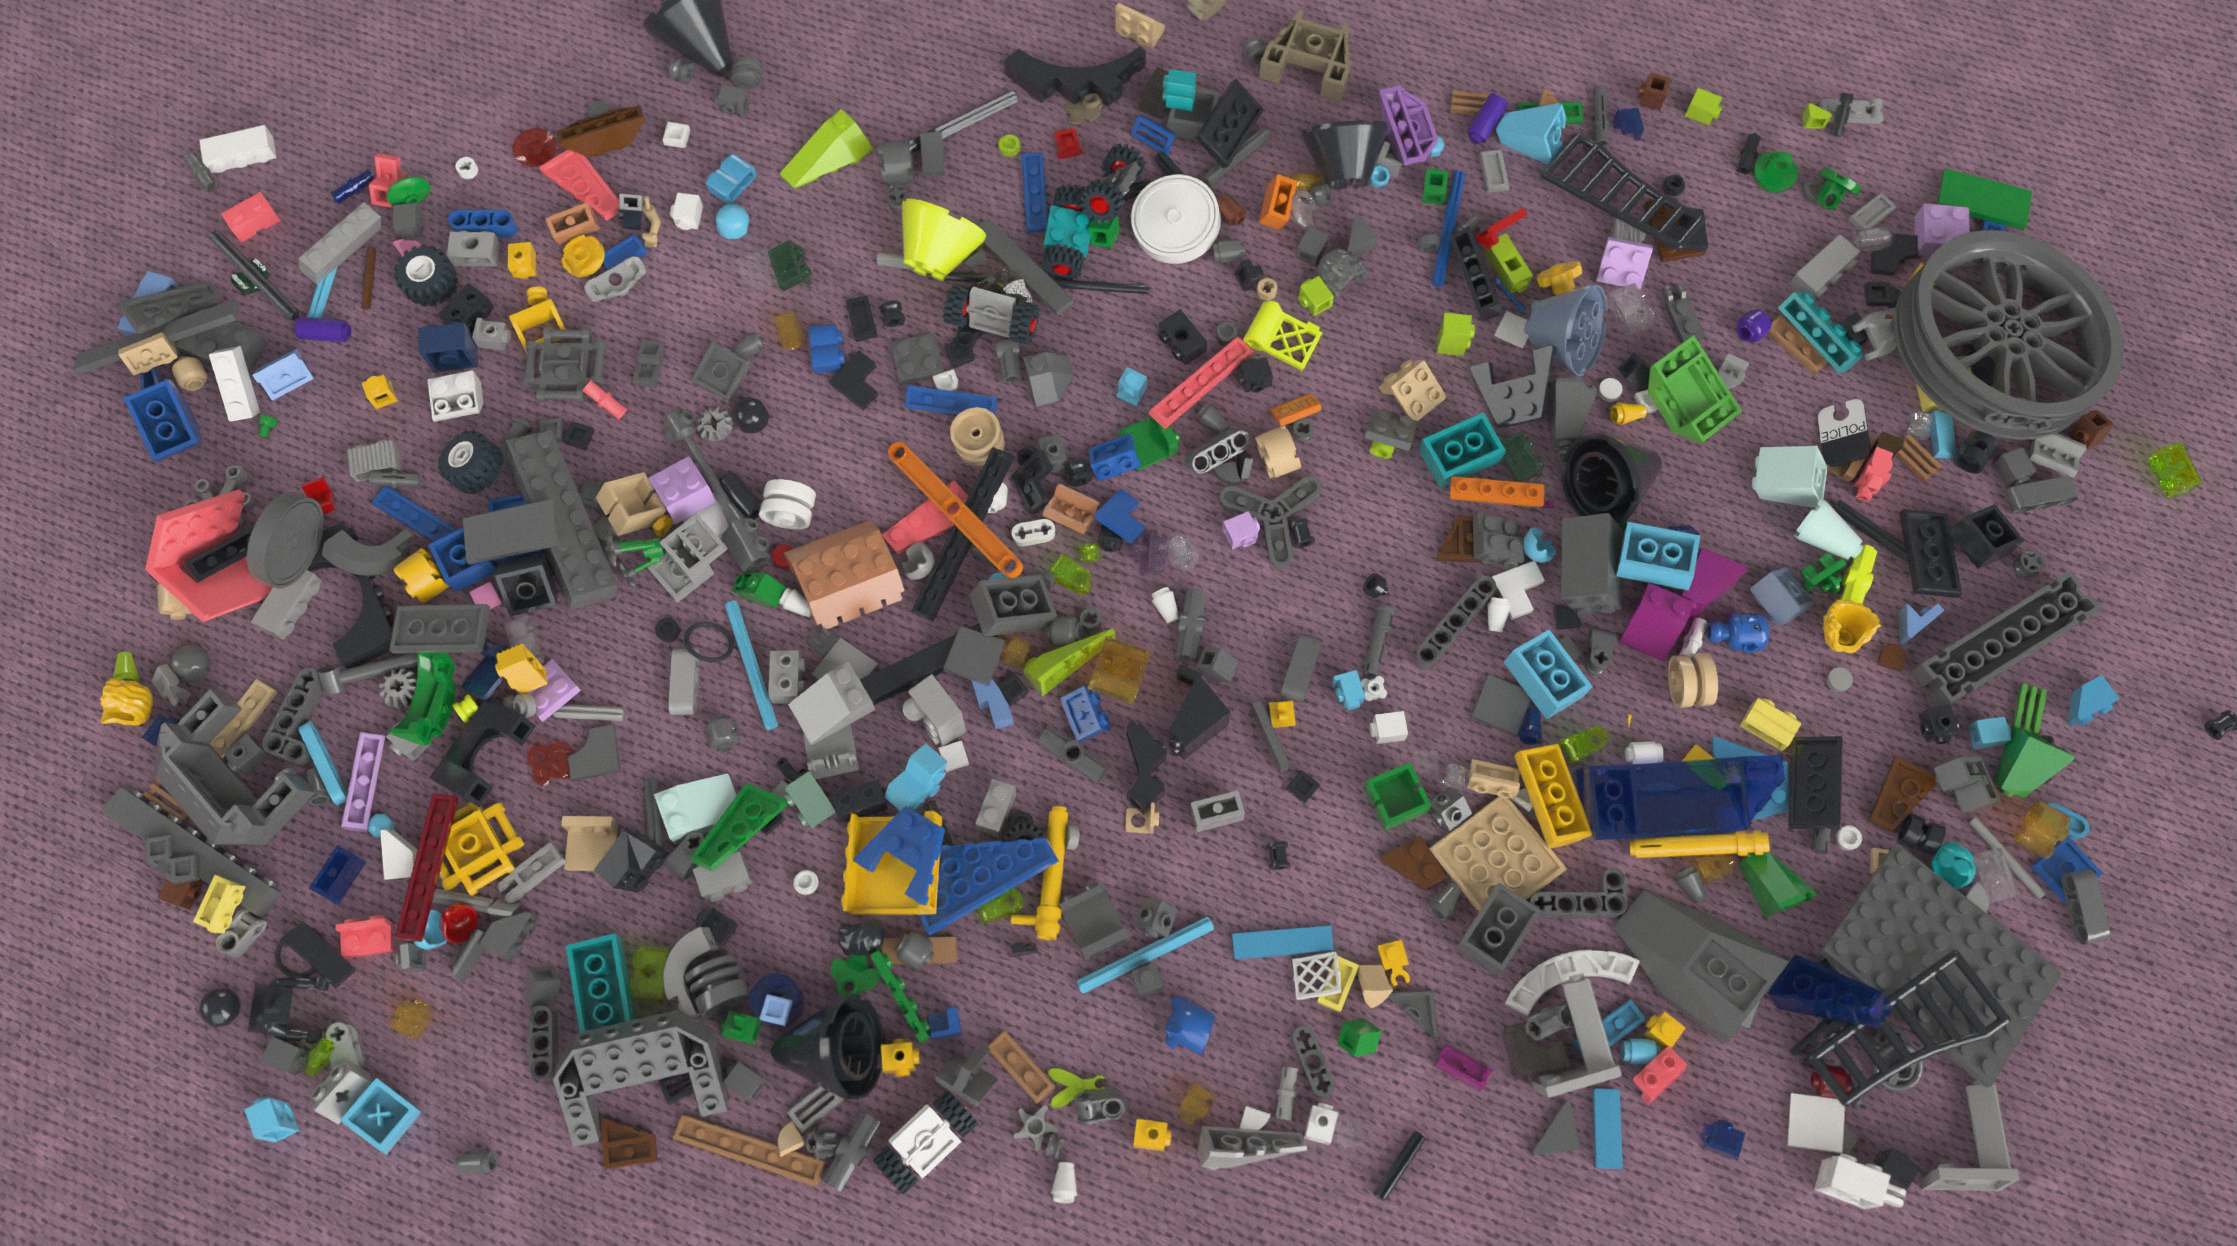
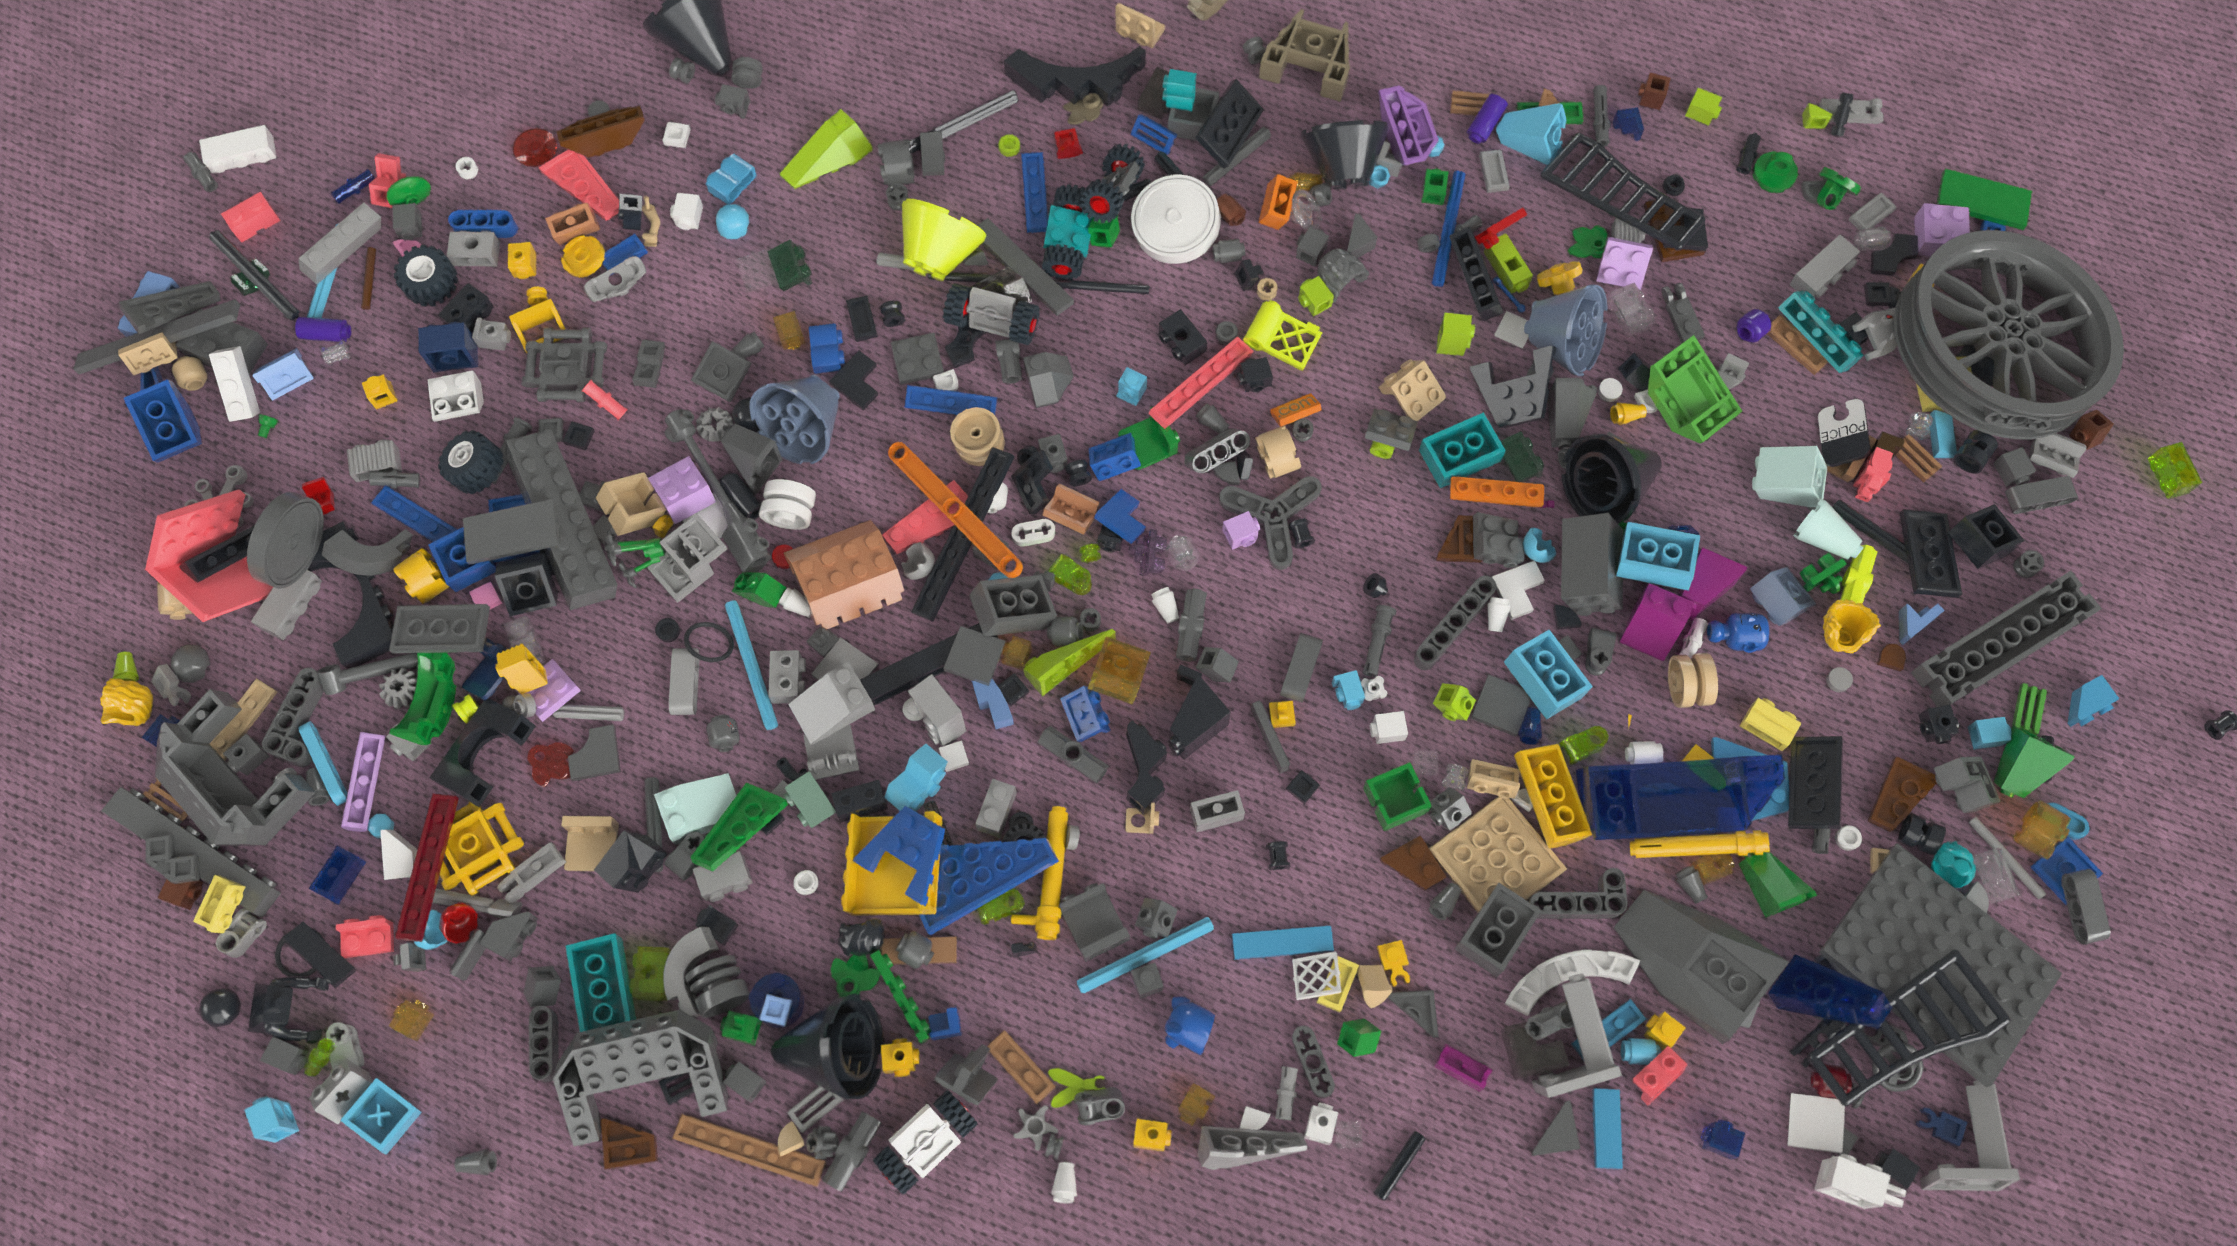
(336, 353): none -> clear bush
(752, 455): none -> dark grey slope
(797, 417): none -> sand blue cone
(1454, 702): none -> lime brick
(1588, 242): none -> green plate
(1945, 1126): none -> dark blue plate

